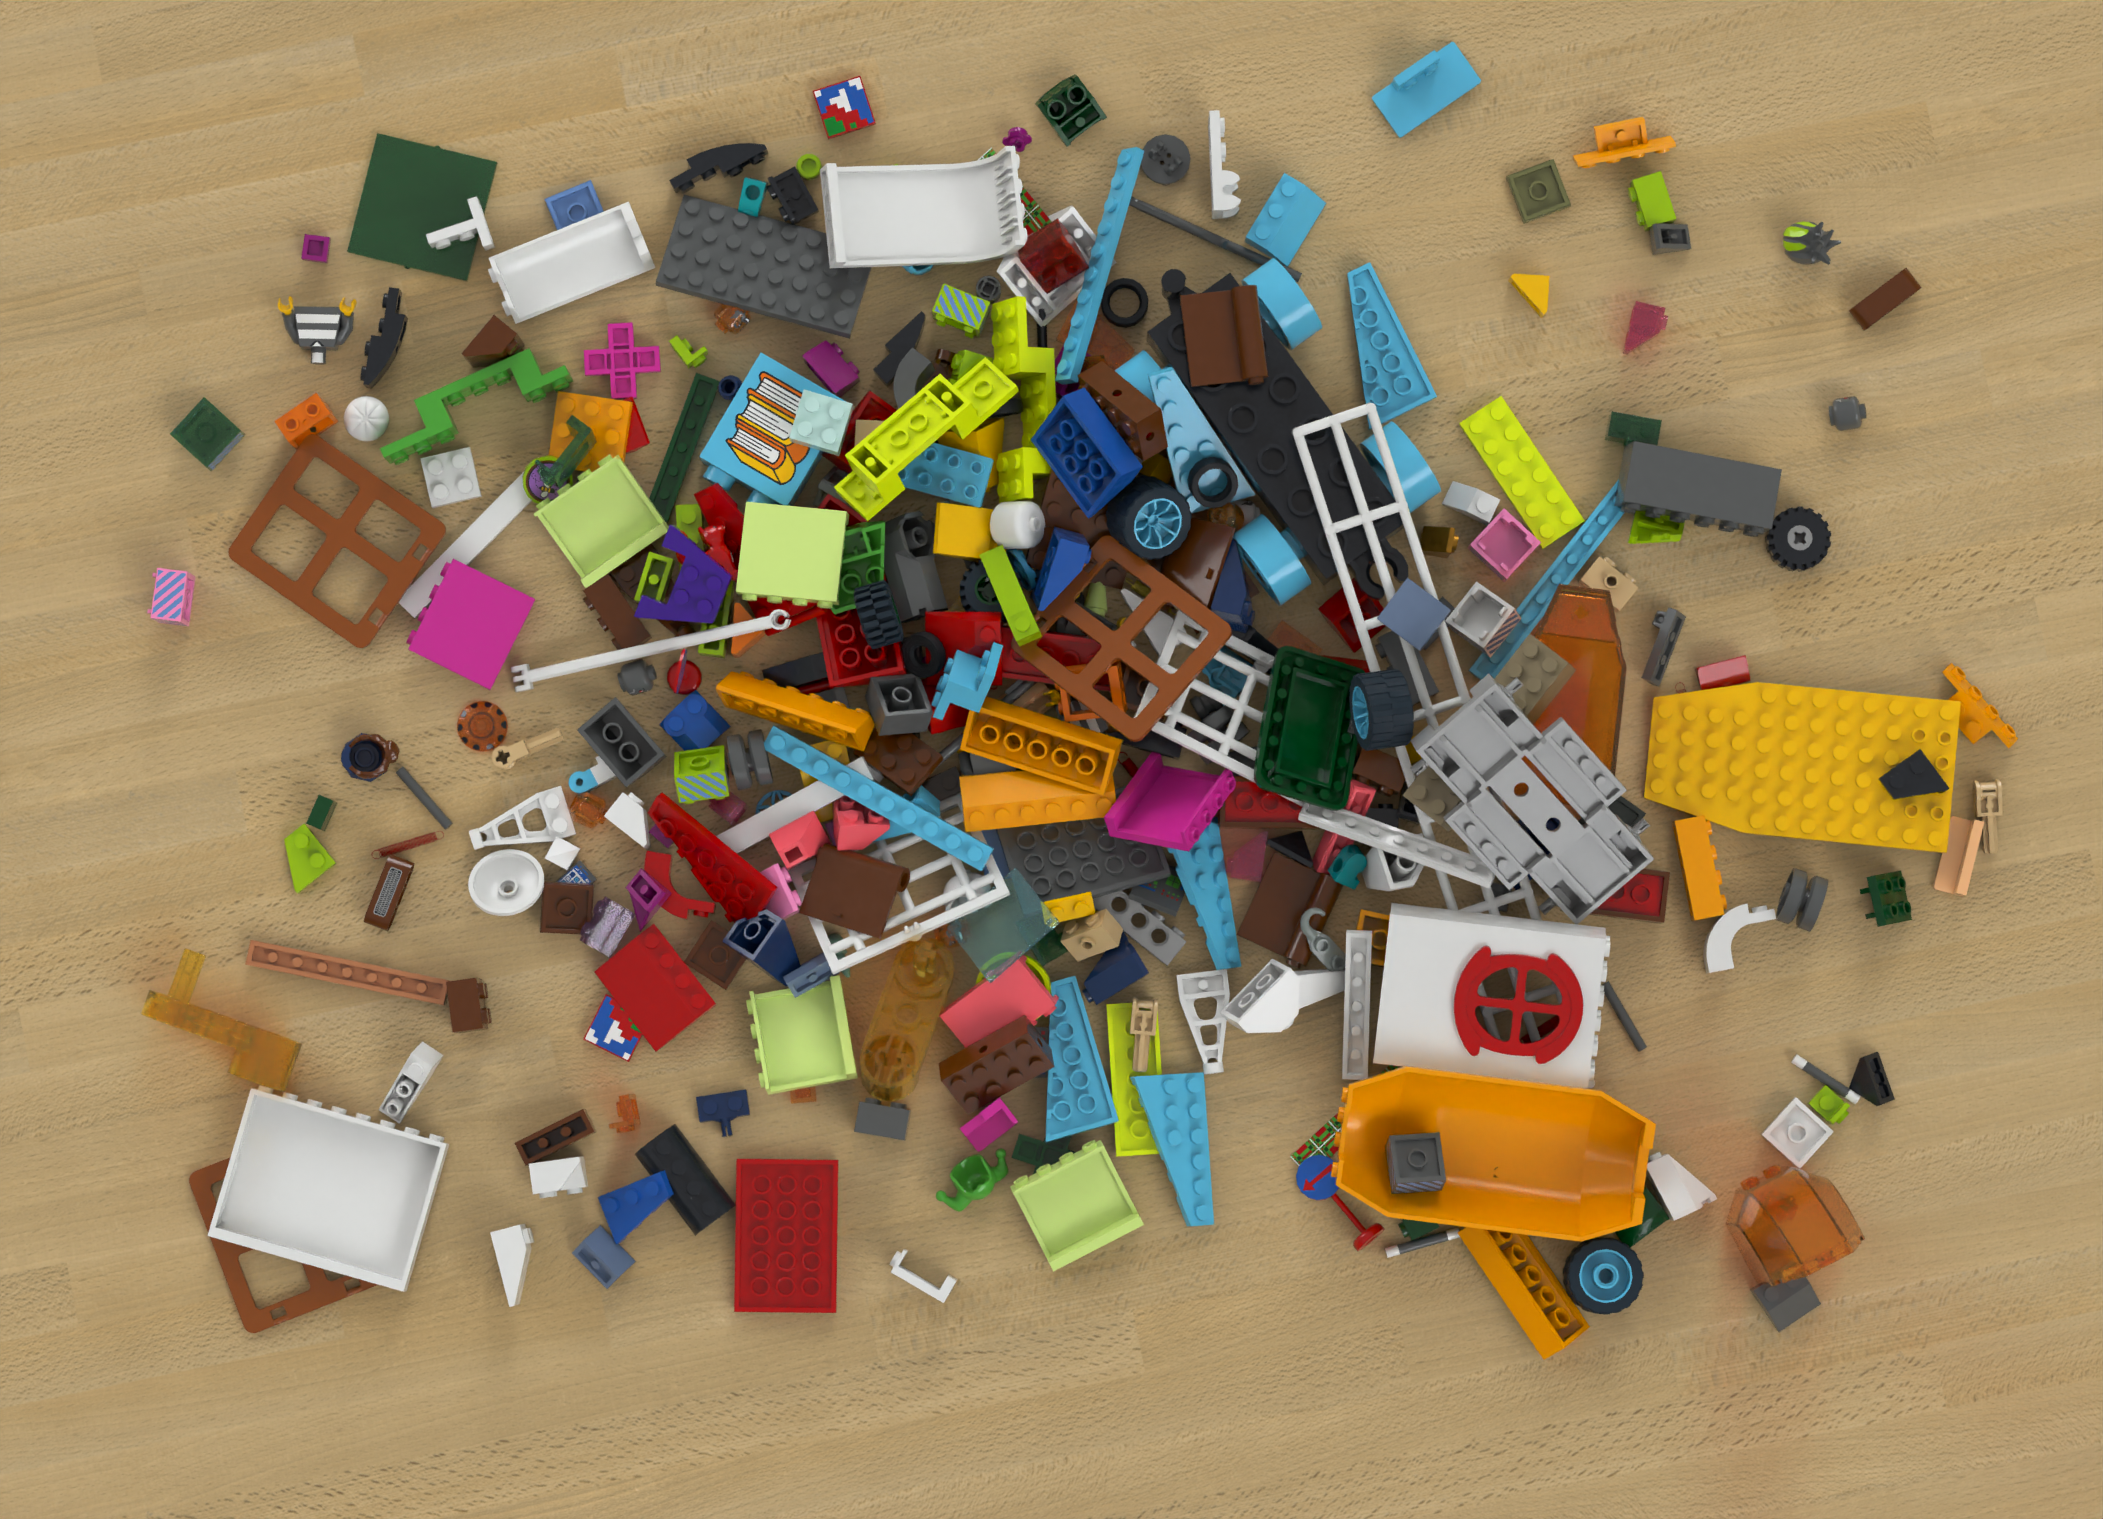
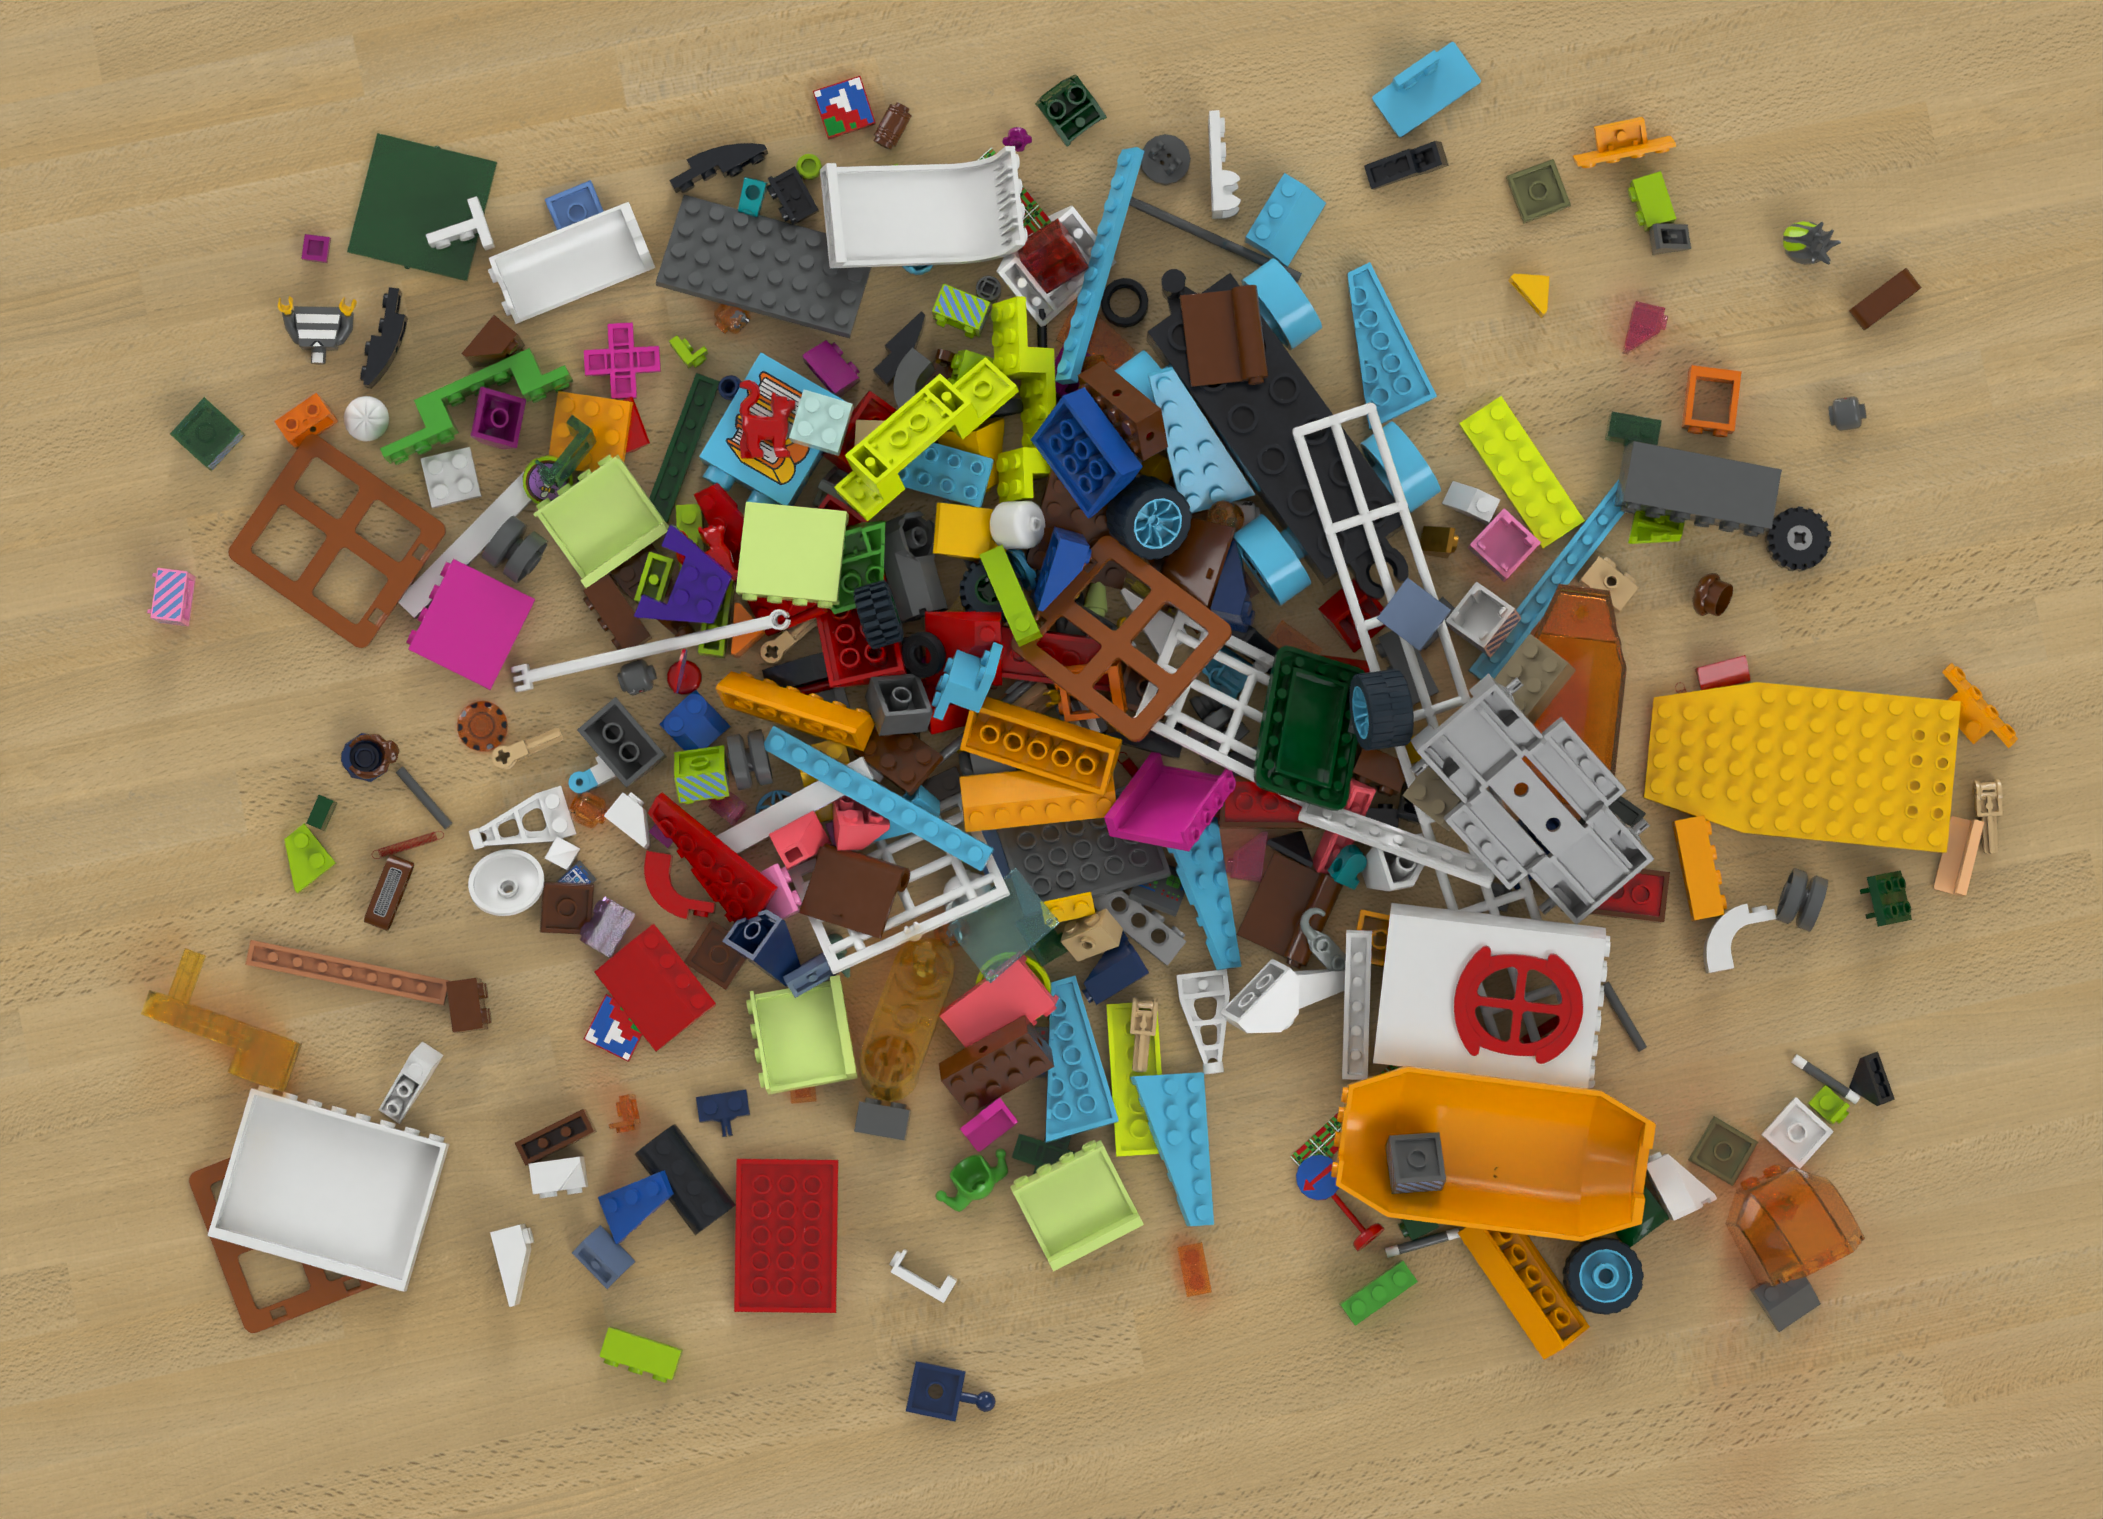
(498, 419): none -> magenta slope
(520, 553): none -> dark grey wheel
(640, 1354): none -> lime brick
(646, 896): magenta slope -> none
(764, 428): none -> red animal
(786, 641): none -> tan connector
(892, 126): none -> reddish brown head
(952, 1383): none -> dark blue plate
(1194, 1269): none -> clear orange plate
(1223, 497): black tyre -> none
(1378, 1292): none -> bright green brick
(1406, 164): none -> black slope
(1670, 625): dark grey hinge -> none
(1712, 375): none -> orange window
(1712, 595): none -> reddish brown piece
(1723, 1151): none -> olive tile
(1913, 778): black wing -> none

